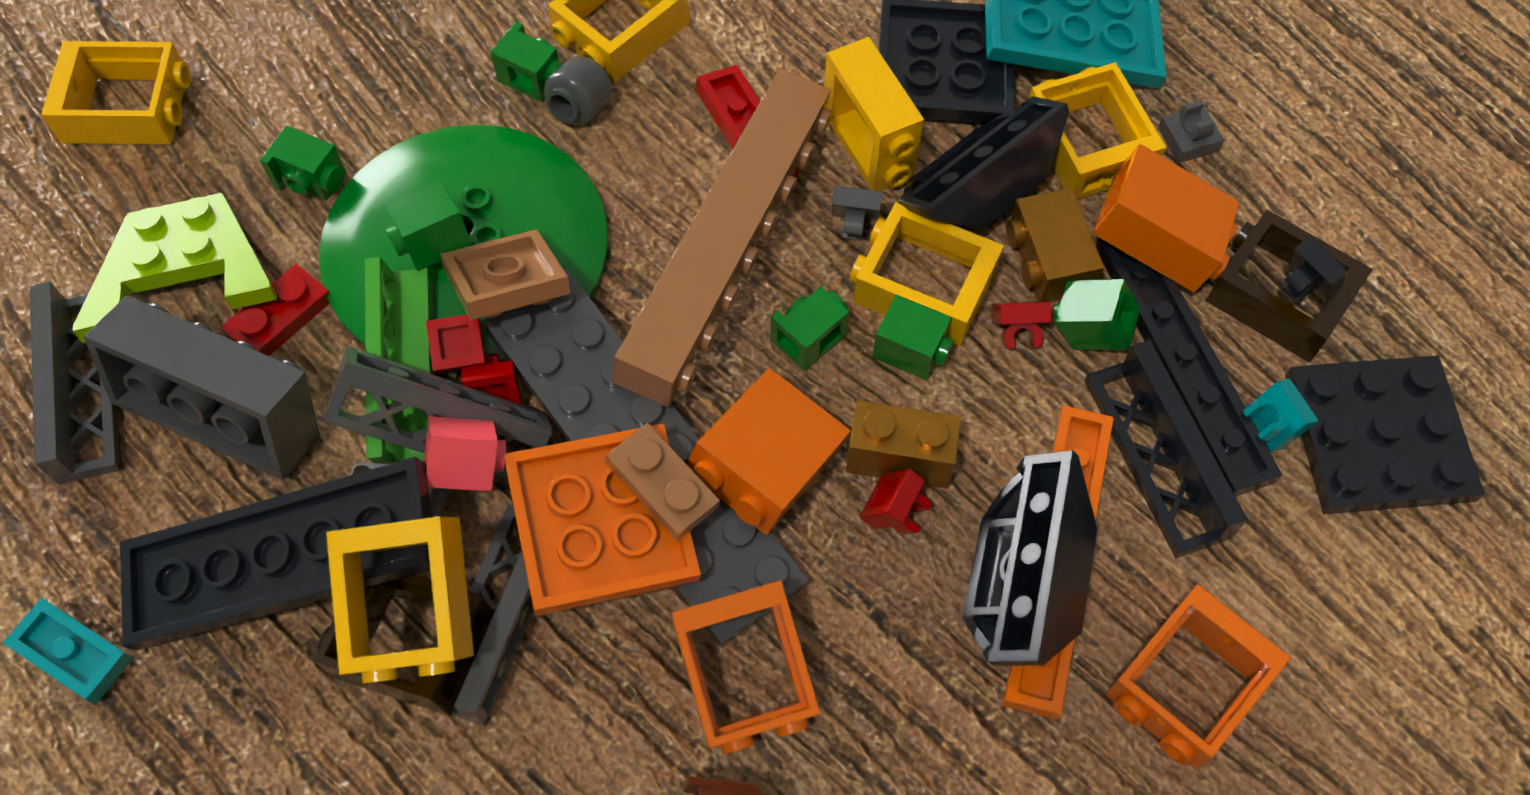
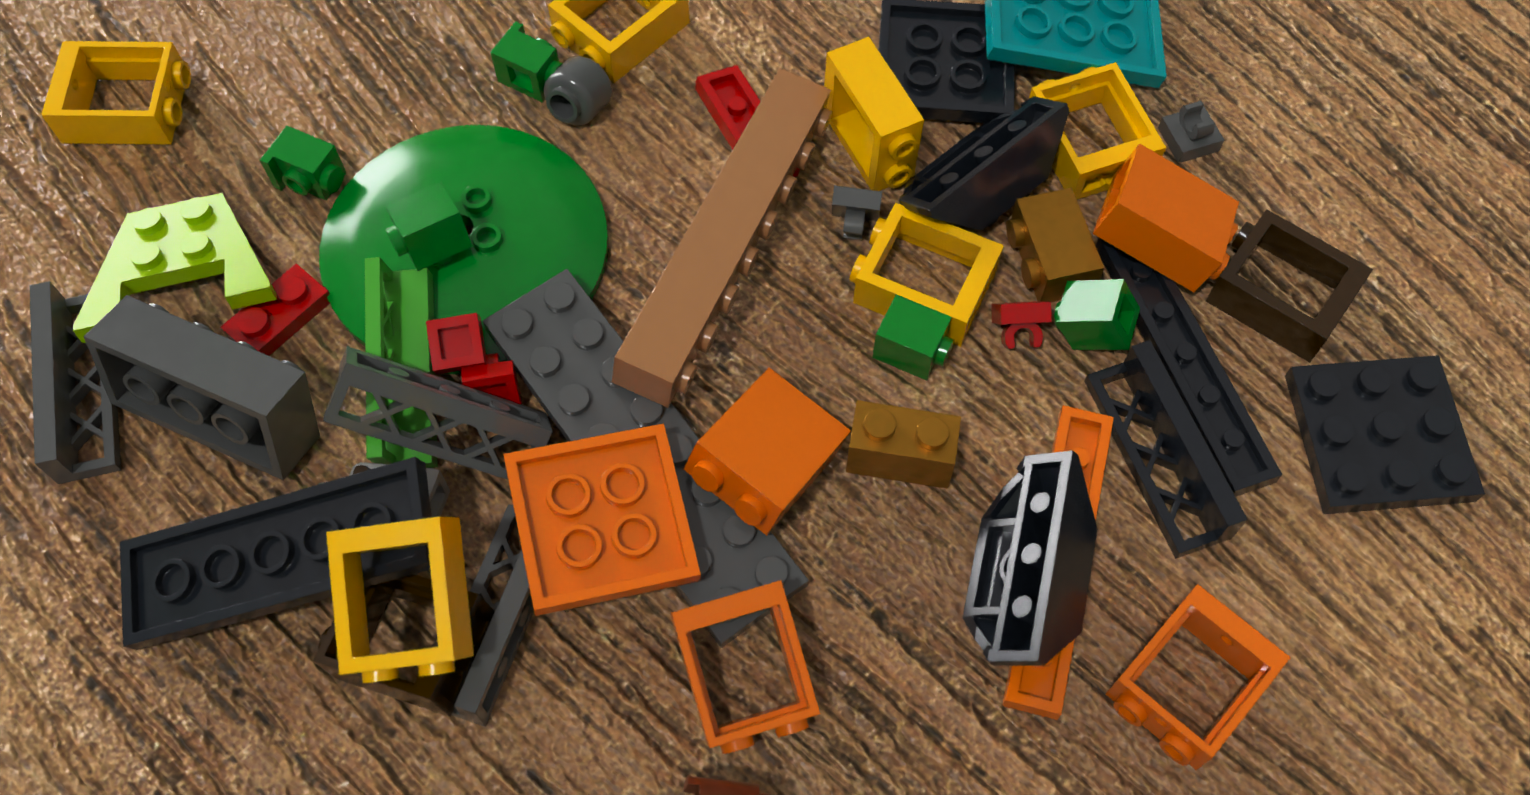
(68, 651): teal plate -> none
(462, 453): coral brick -> none
(505, 274): medium nougat plate -> none
(662, 481): medium nougat plate -> none
(810, 327): green brick -> none
(893, 499): red tile -> none
(1280, 415): teal tile -> none
(1313, 269): black tile -> none

